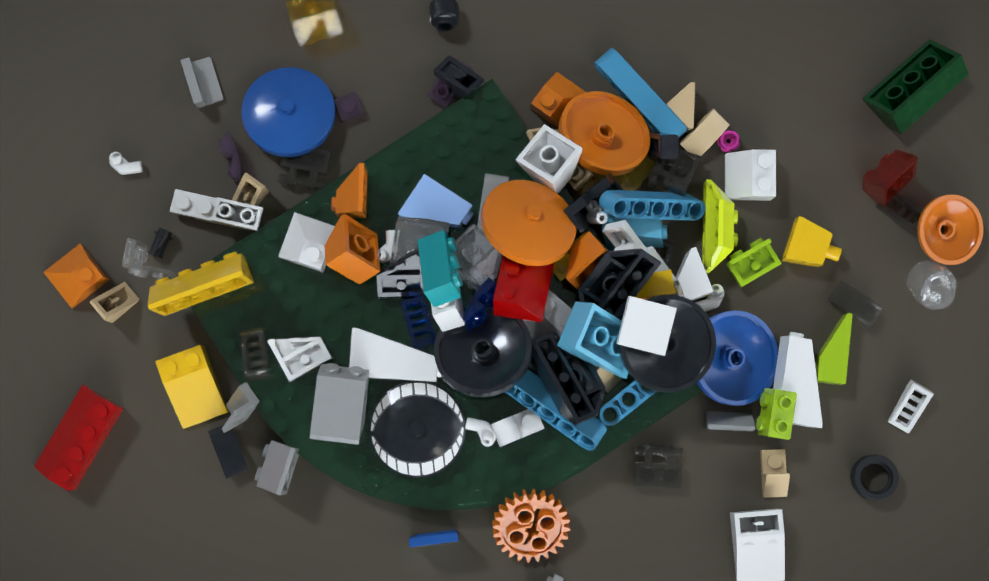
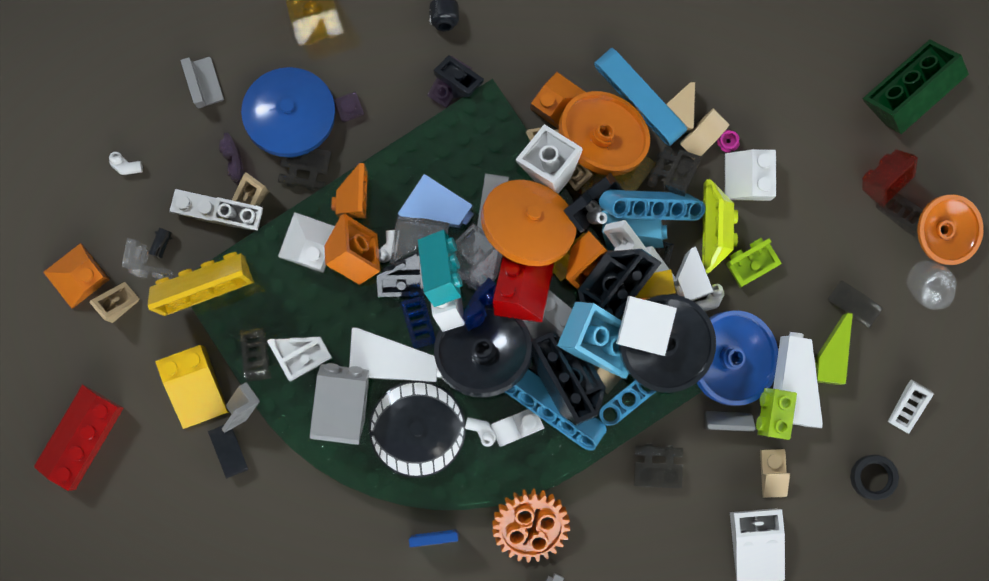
(277, 467): light grey slope -> none
(663, 145): black slope -> none
(809, 244): yellow torso -> none

